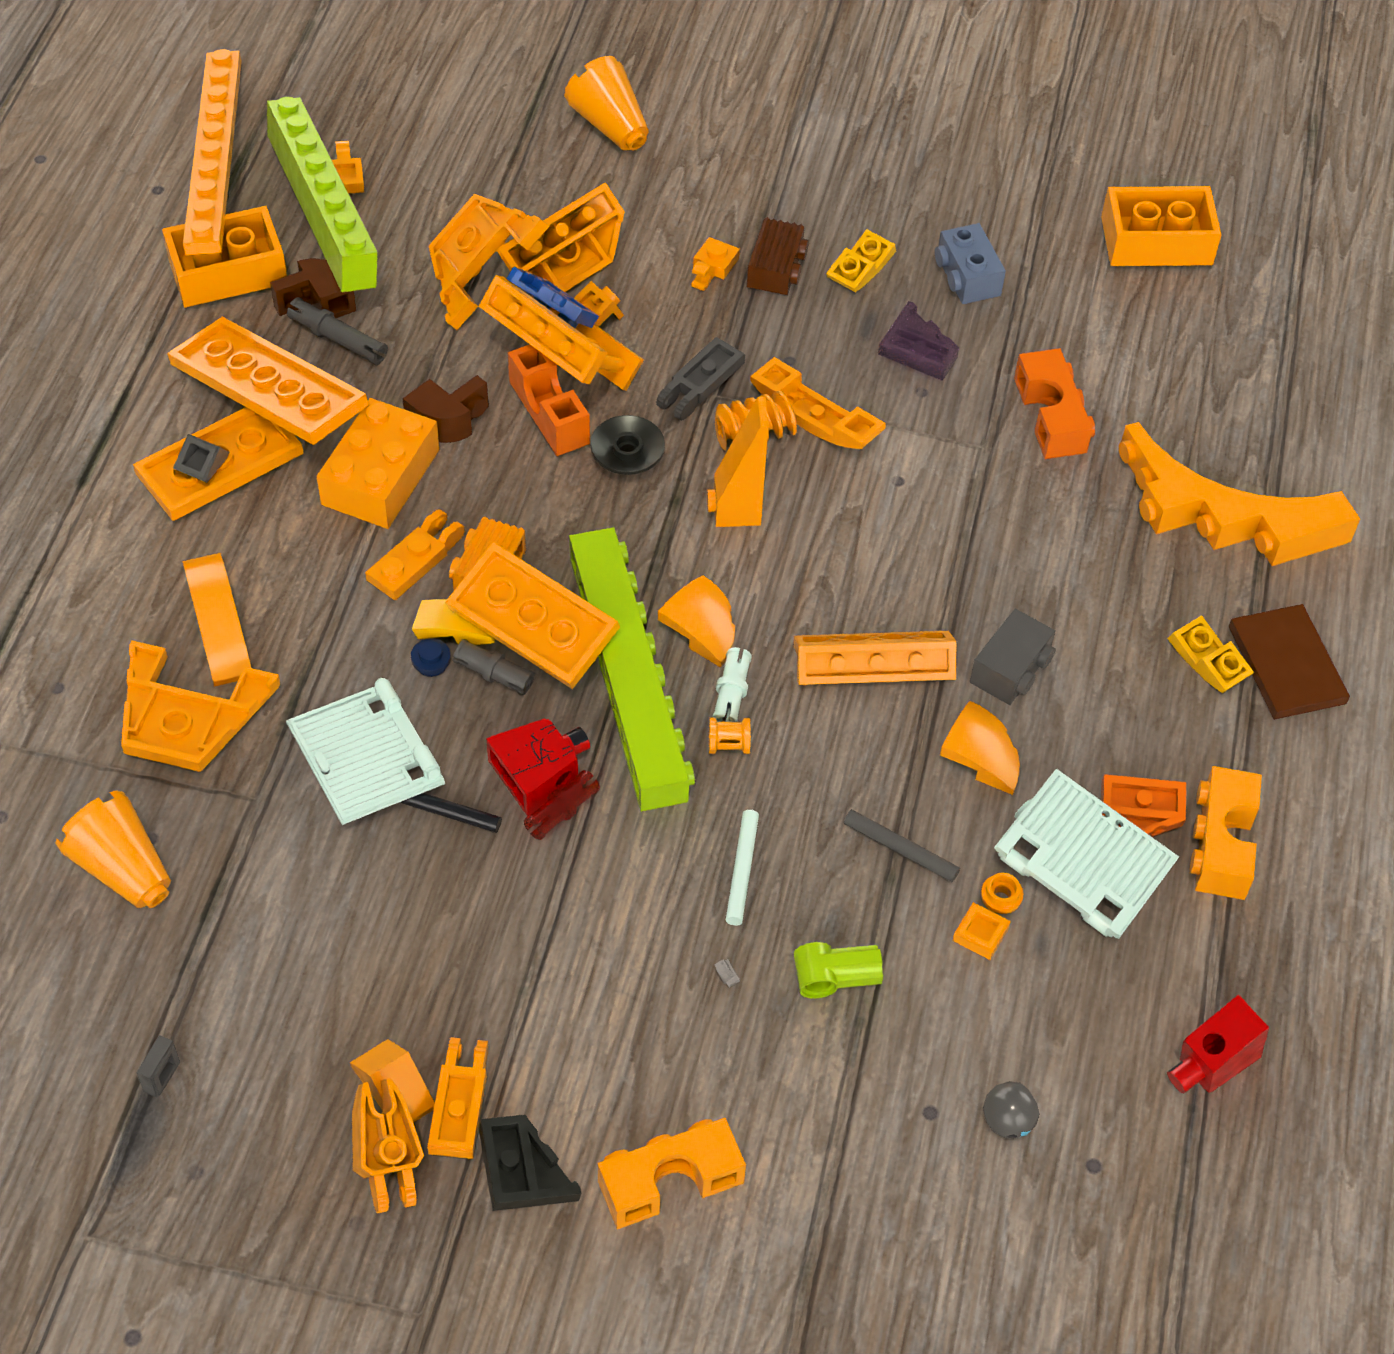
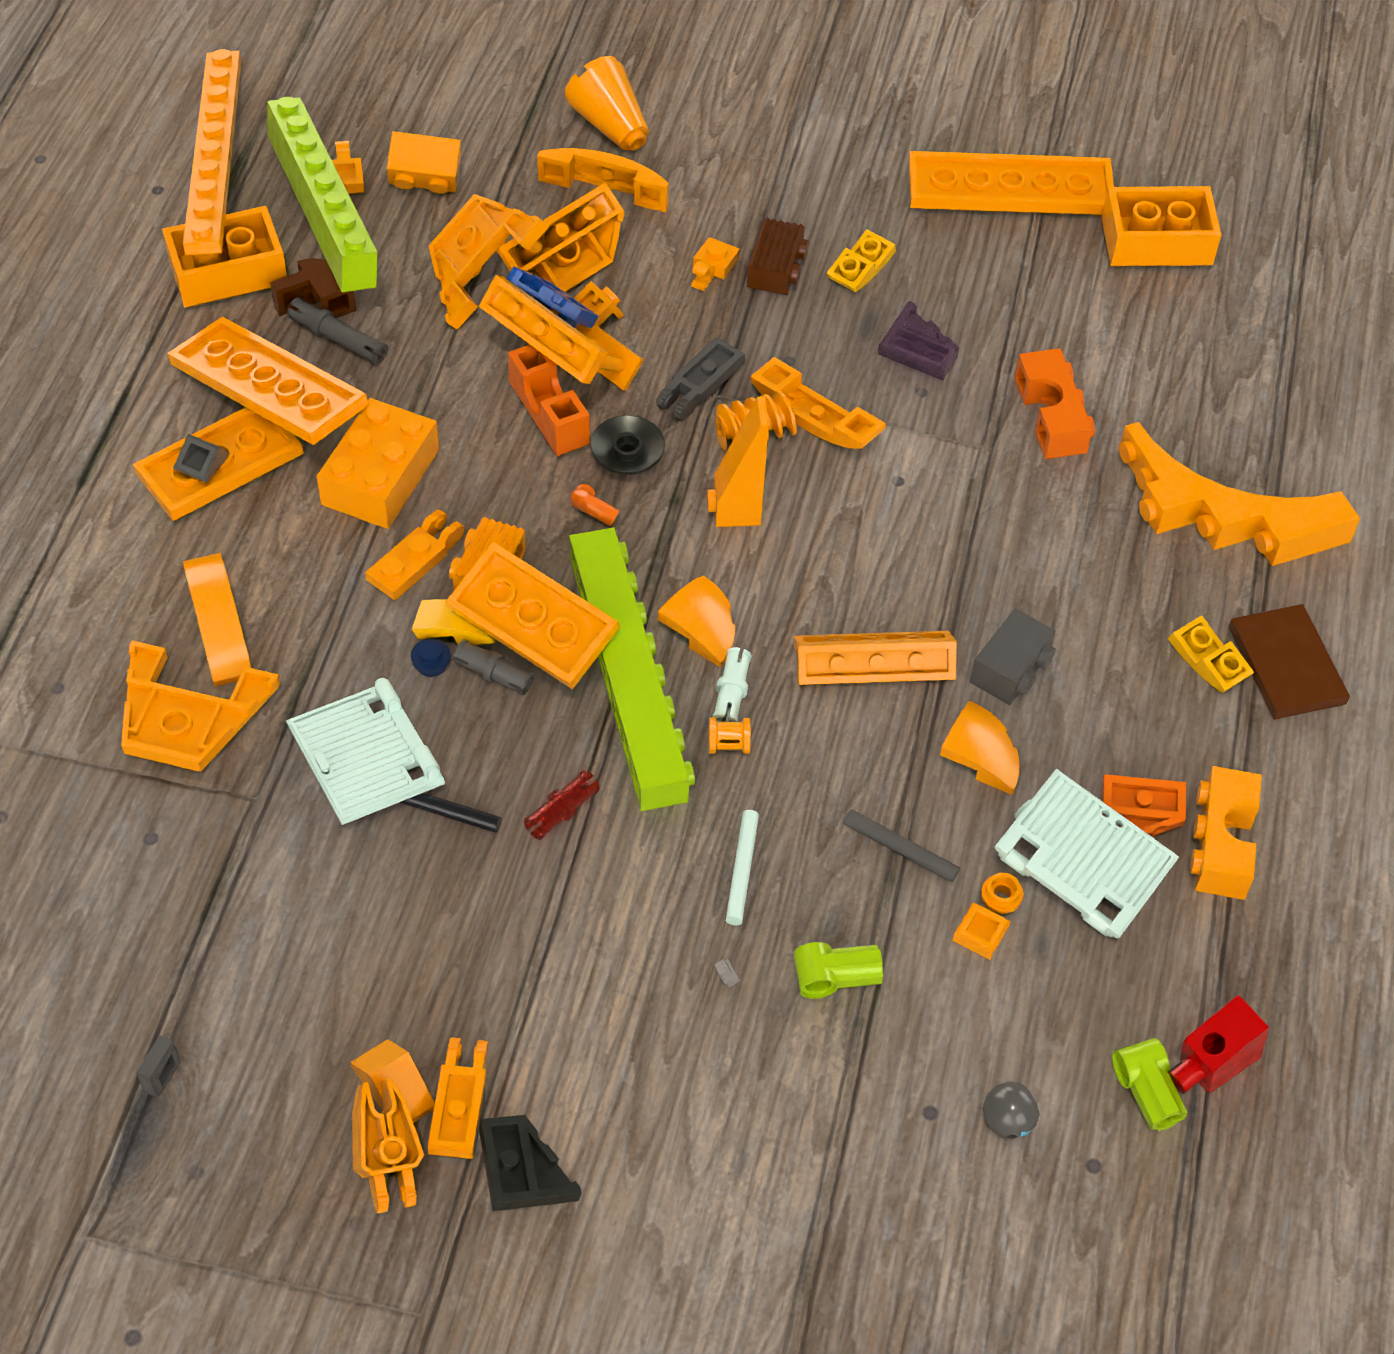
(116, 850): light orange cone -> none
(424, 162): none -> light orange brick
(451, 410): reddish brown brick -> none
(536, 760): red torso -> none
(584, 500): none -> orange arm
(596, 167): none -> light orange slope
(703, 1153): light orange arch -> none
(970, 263): sand blue brick -> none
(1008, 182): none -> light orange plate
(1144, 1071): none -> lime piece

